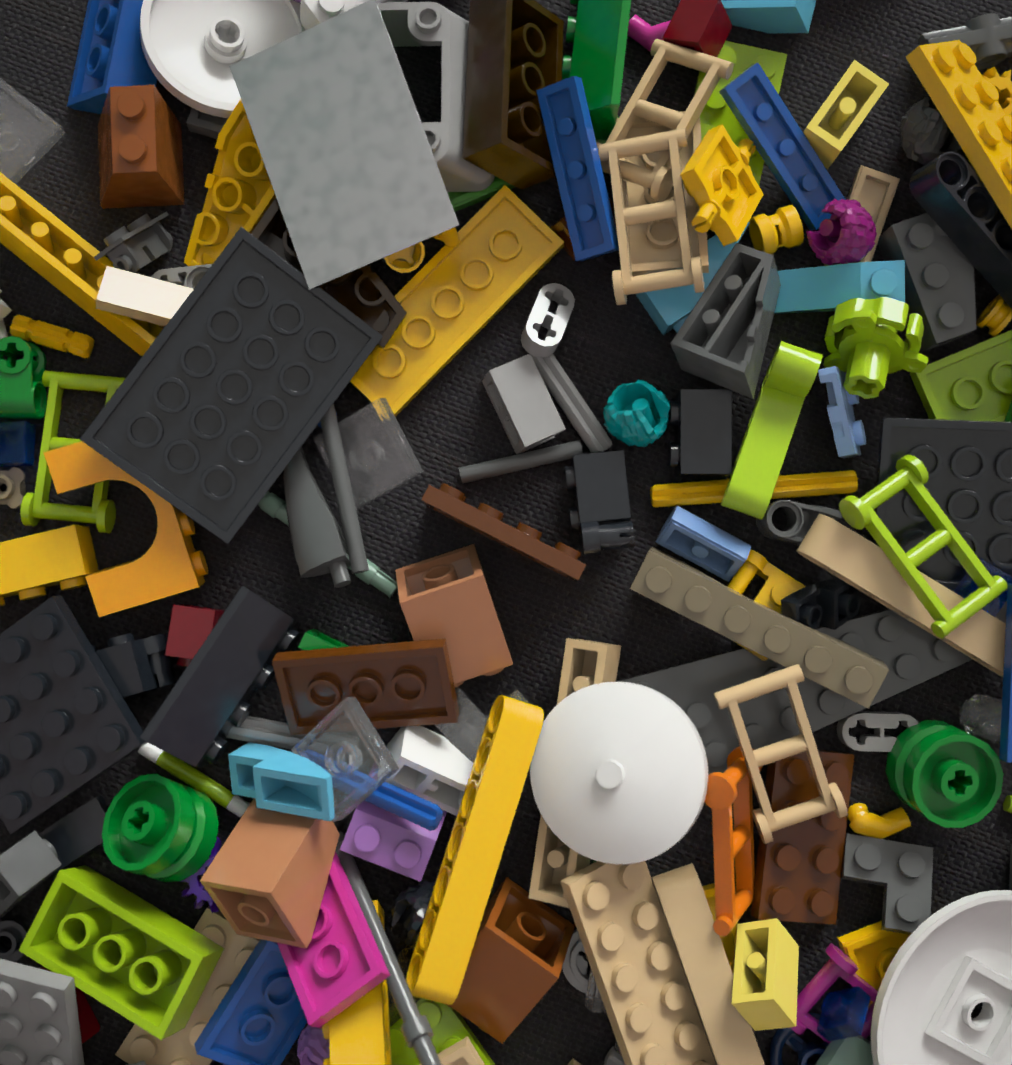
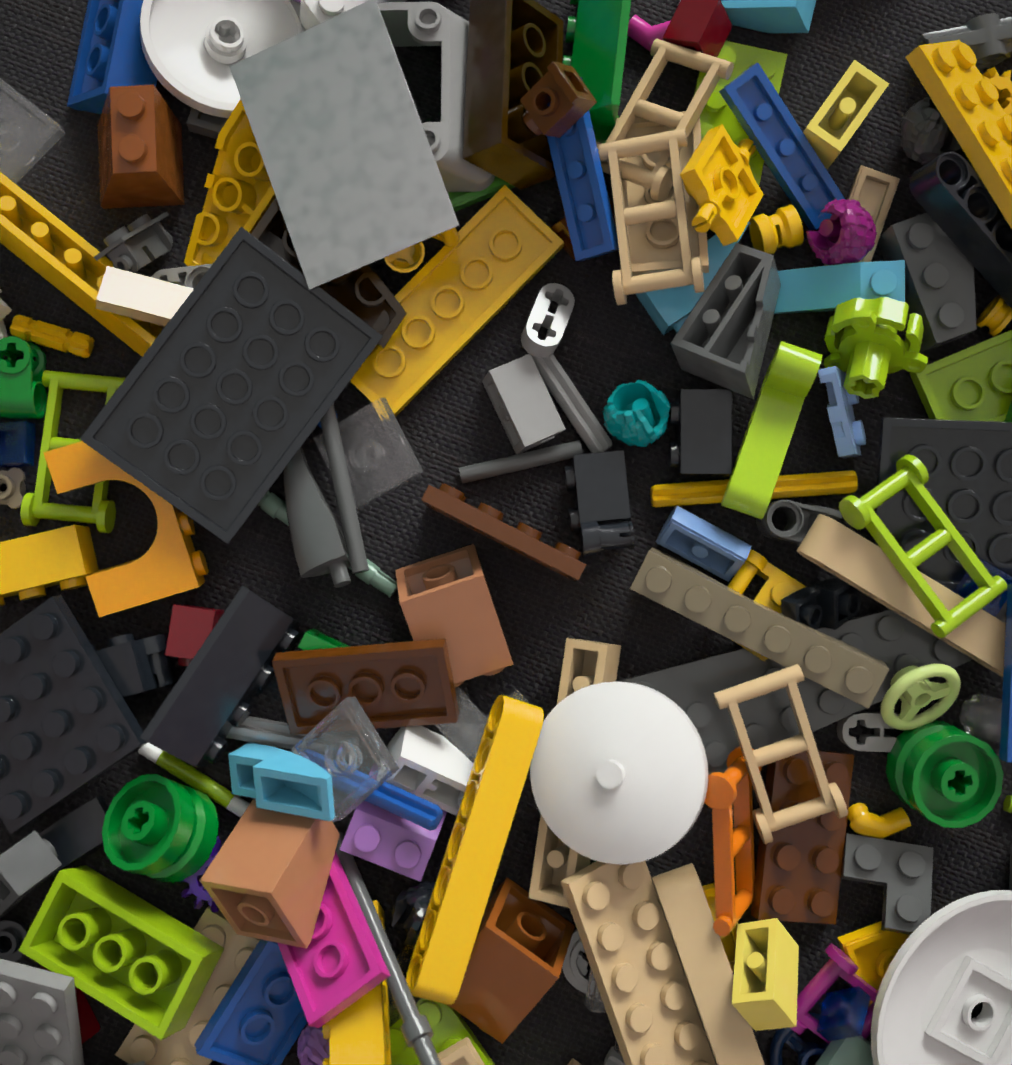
(568, 99): none -> reddish brown brick
(916, 692): none -> yellowish green piece

